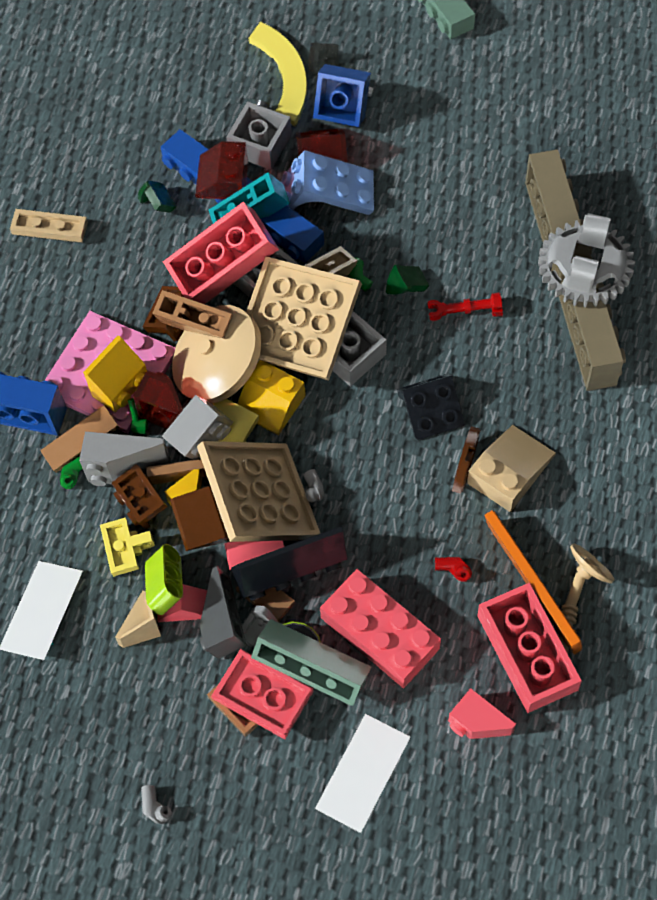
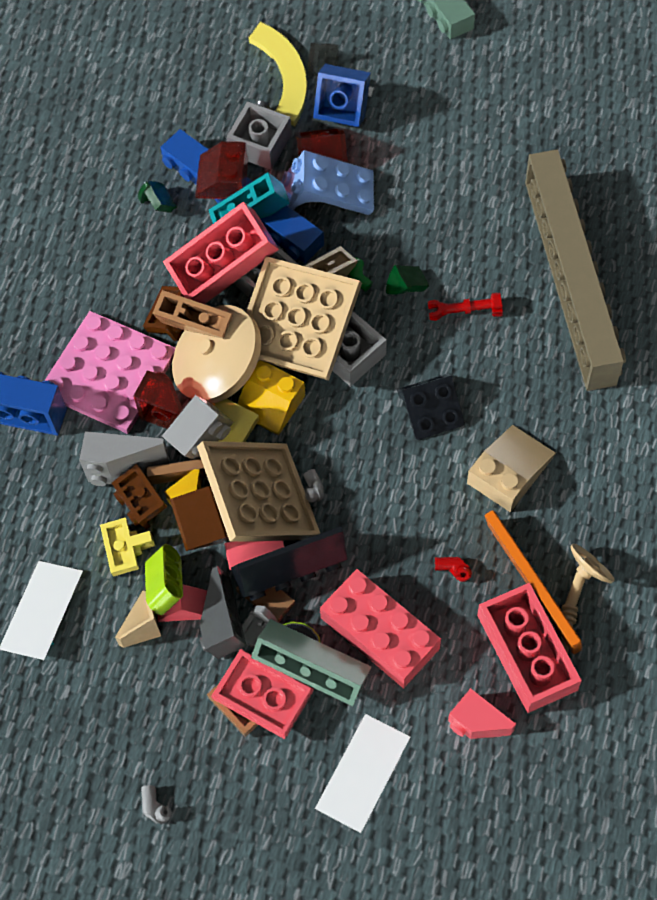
(48, 225): tan plate -> none
(69, 445): medium nougat tile -> none
(70, 473): green arm -> none
(115, 375): yellow slope -> none
(138, 425): green hand -> none
(466, 459): reddish brown tile -> none
(582, 273): light grey piece -> none

